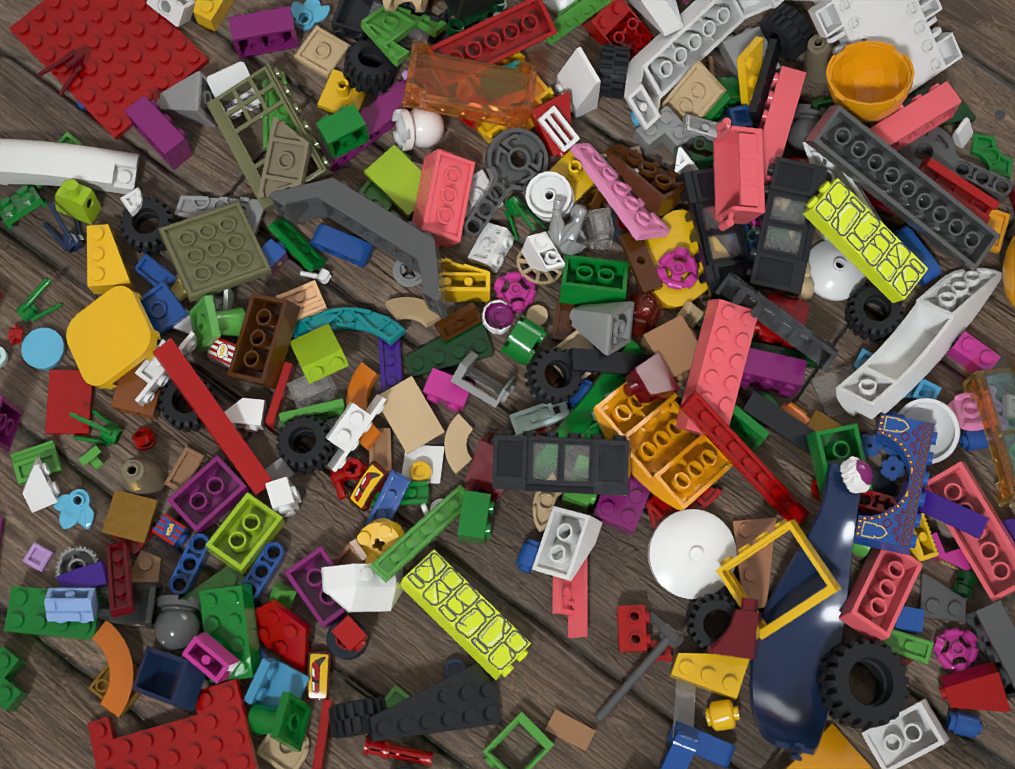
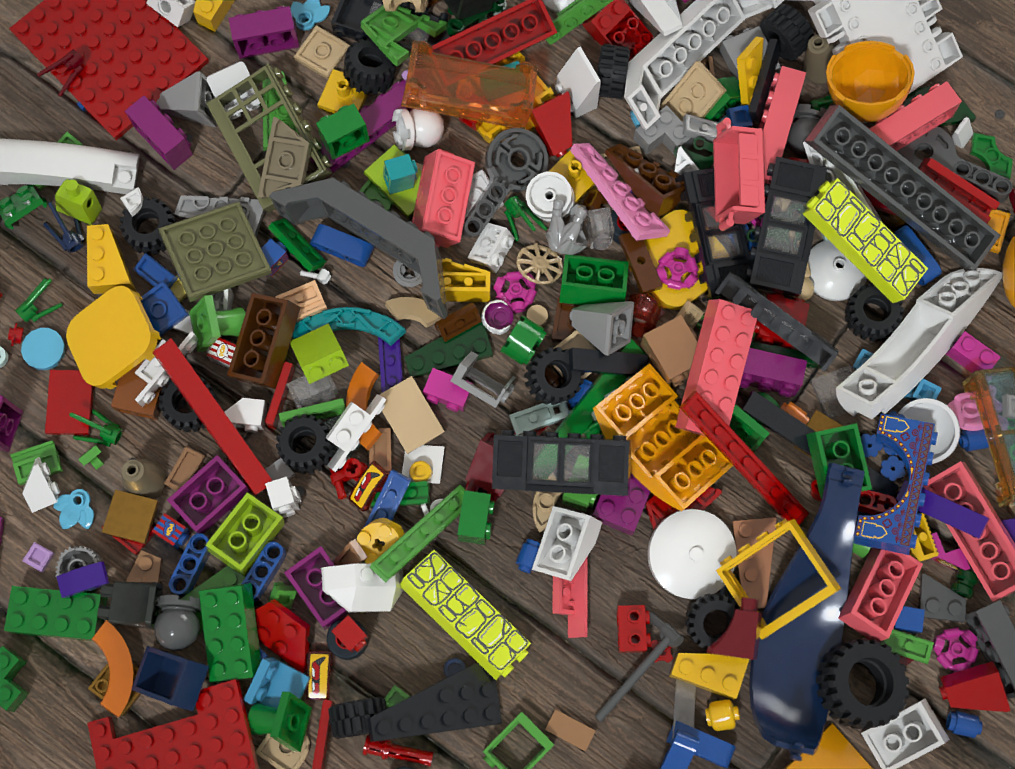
(71, 604): light blue brick -> none
(120, 579): dark red tile -> none
(144, 438): red tile -> none
(210, 657): dark pink brick -> none
(399, 173): none -> teal brick
(456, 444): tan tile -> none
(541, 253): white slope -> none
(546, 115): white tile -> none
(650, 381): torso -> none
(856, 475): white hair -> none

